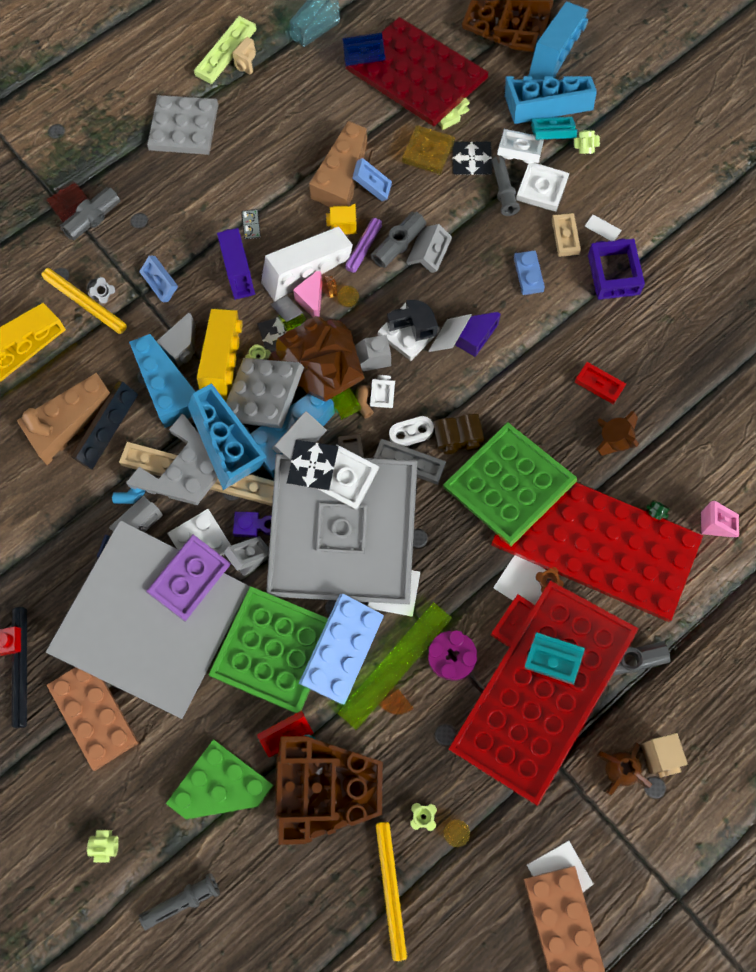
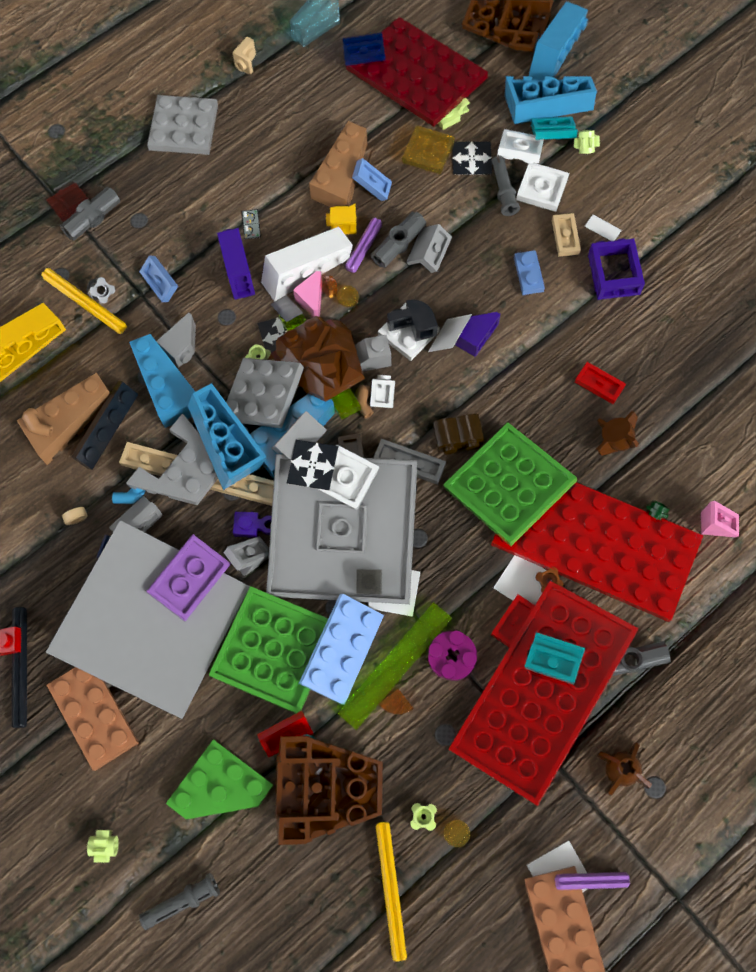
(74, 516): none -> tan tile
(203, 527): white plate -> none
(219, 351): yellow wedge -> none
(222, 53): yellowish green plate -> none
(369, 581): none -> clear smoke plate
(410, 430): white plate -> none
(592, 880): none -> medium lavender axle
(664, 755): tan brick -> none

